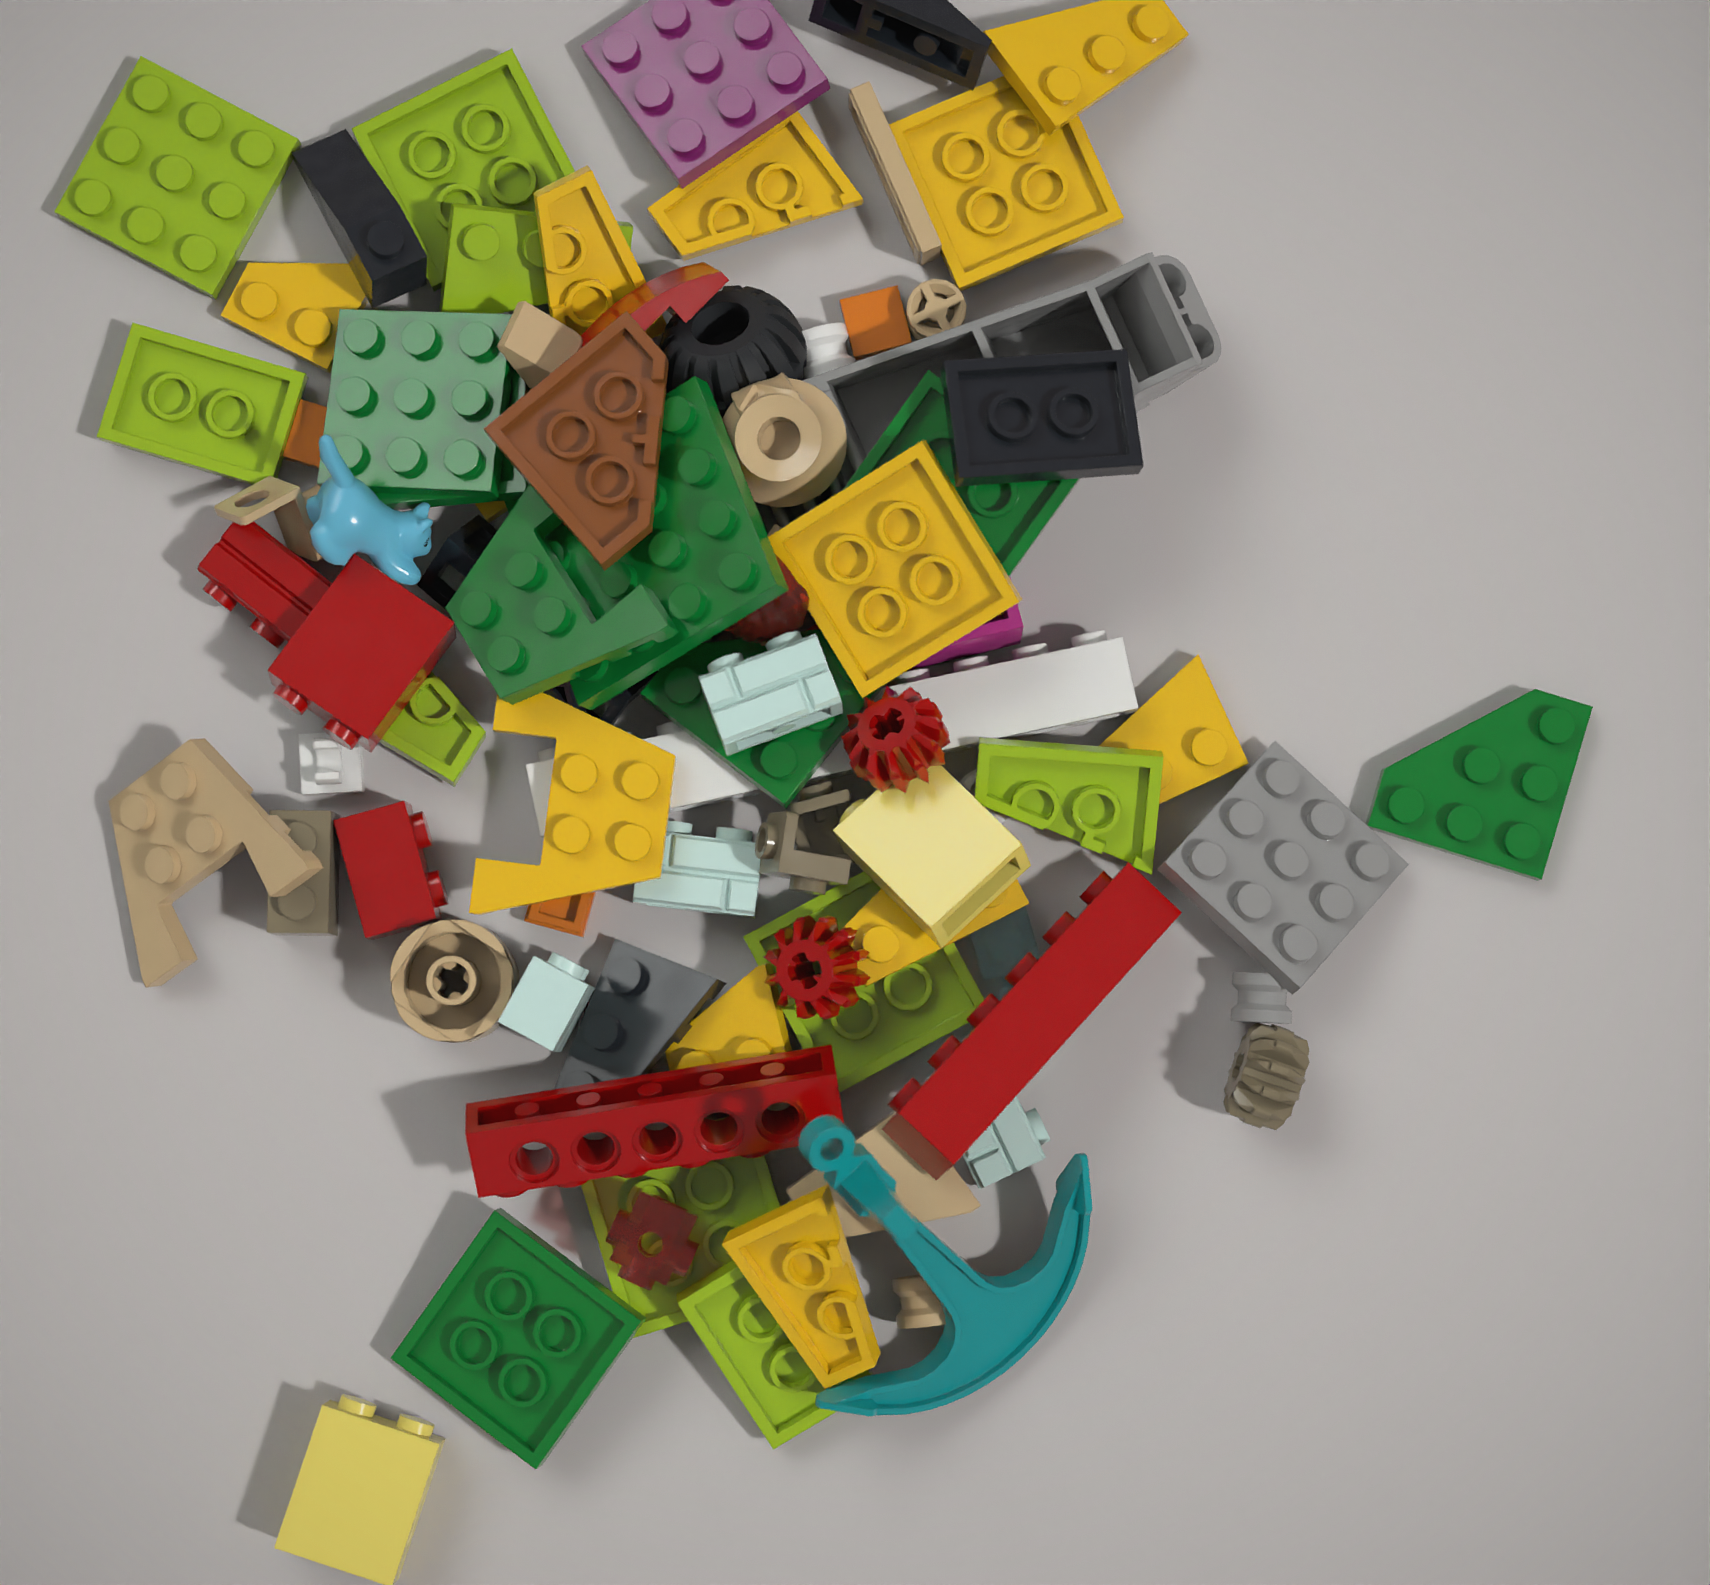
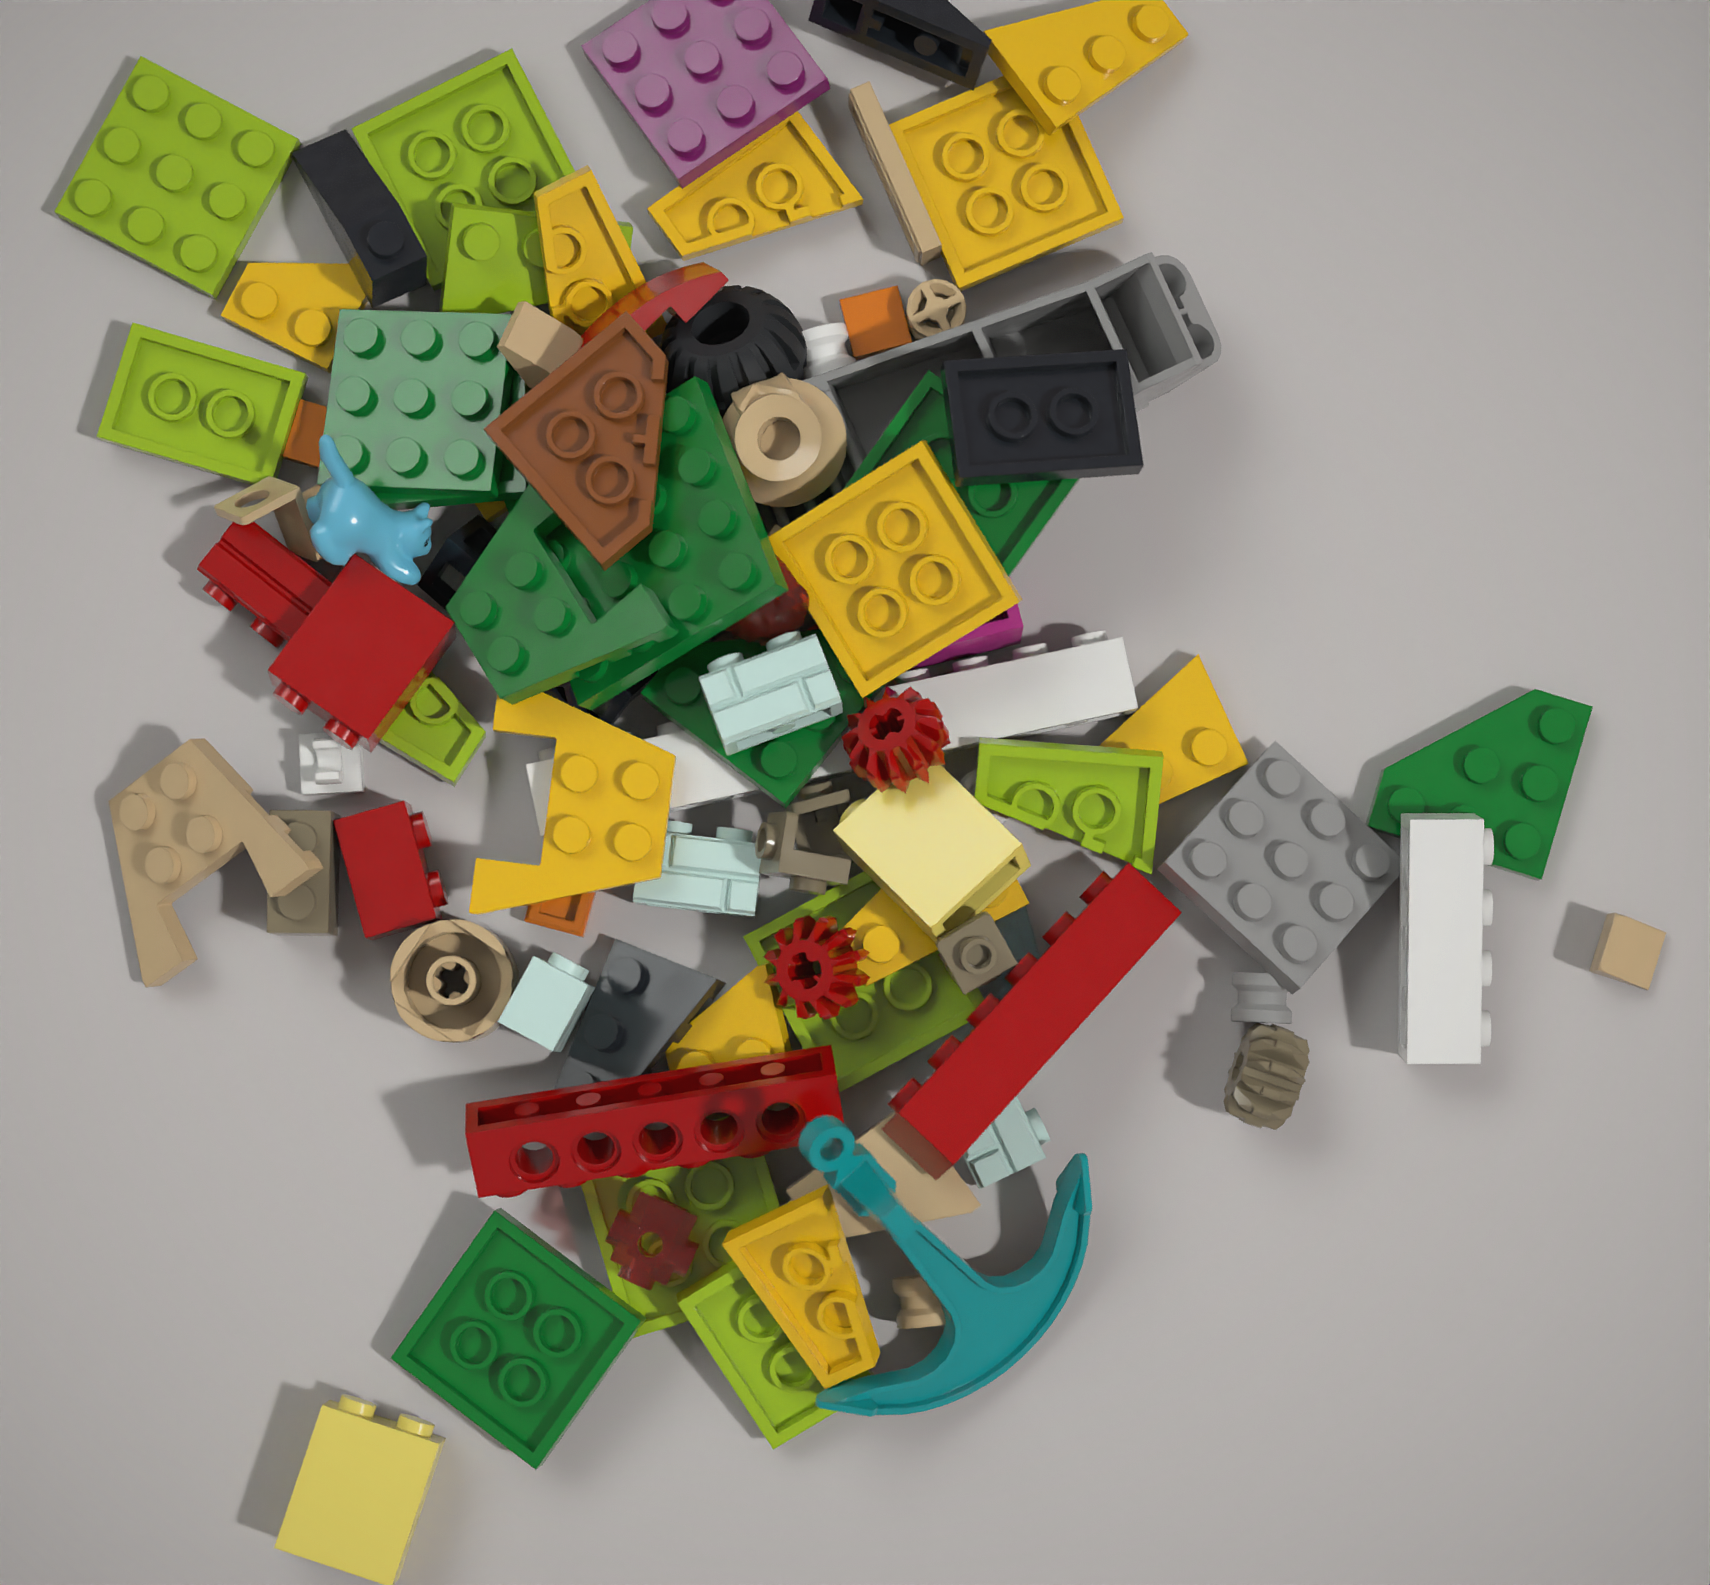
(975, 952): none -> dark tan bracket
(1443, 937): none -> white brick
(1627, 951): none -> tan slope

